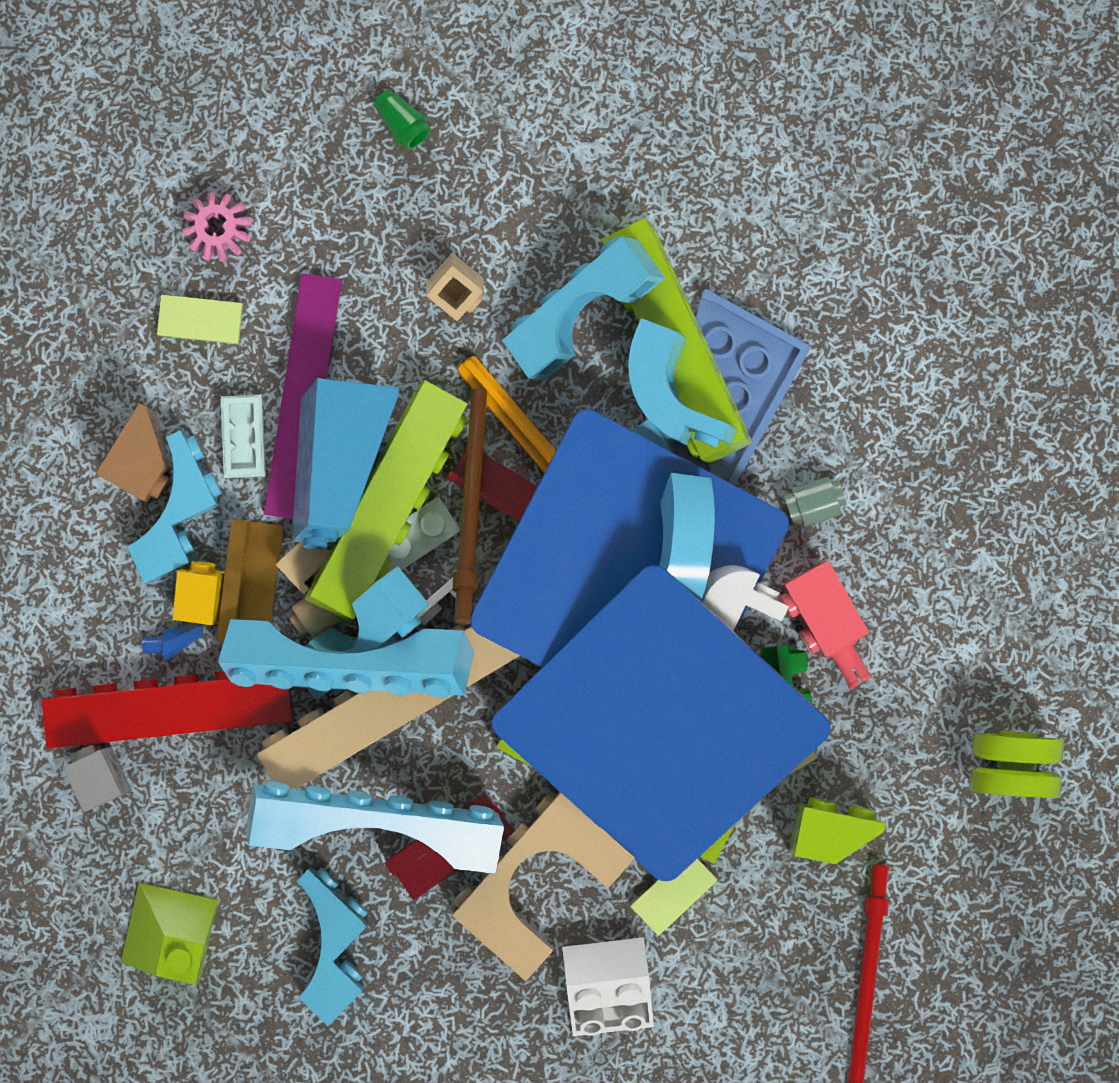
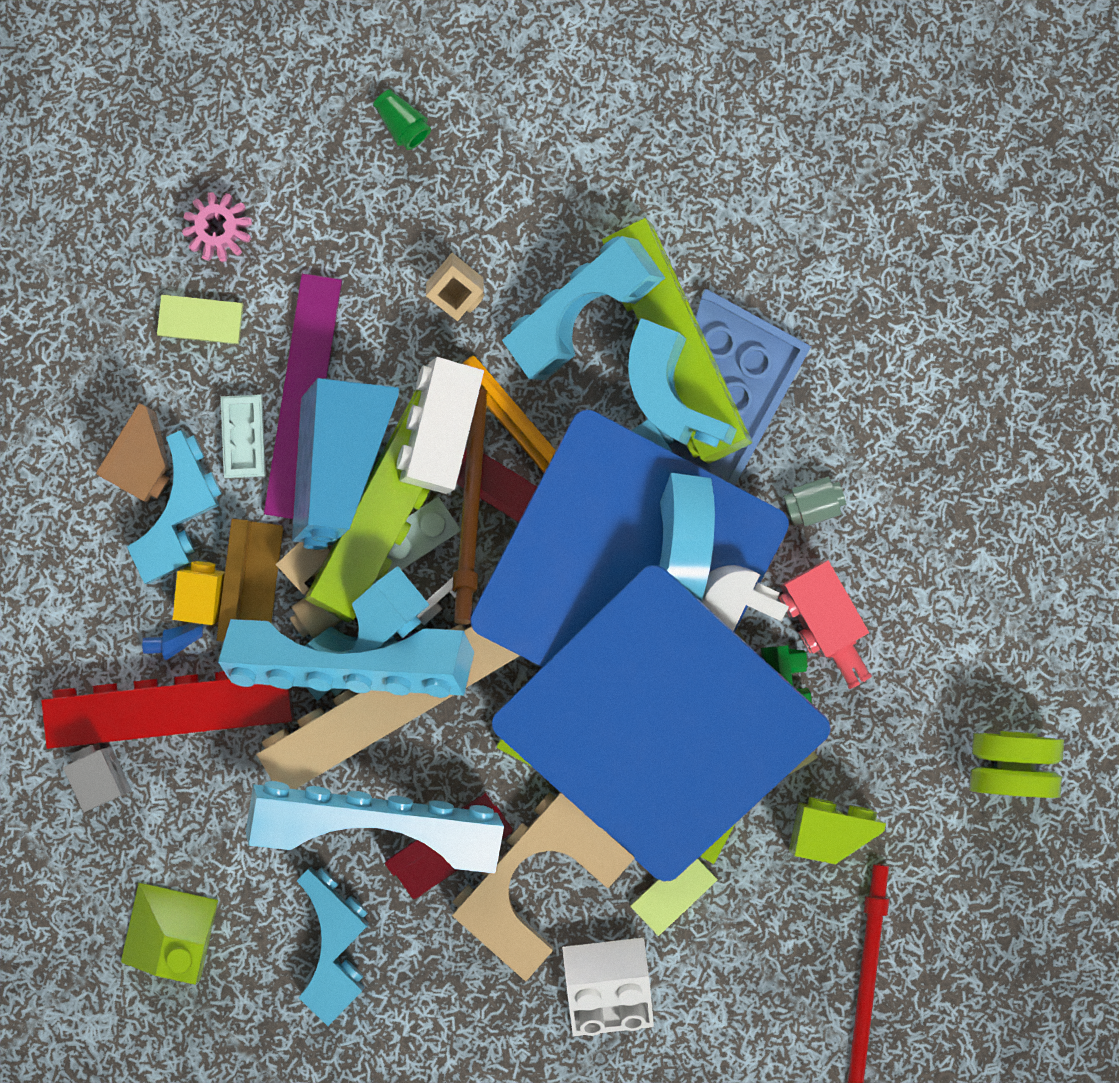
(439, 425): none -> white brick

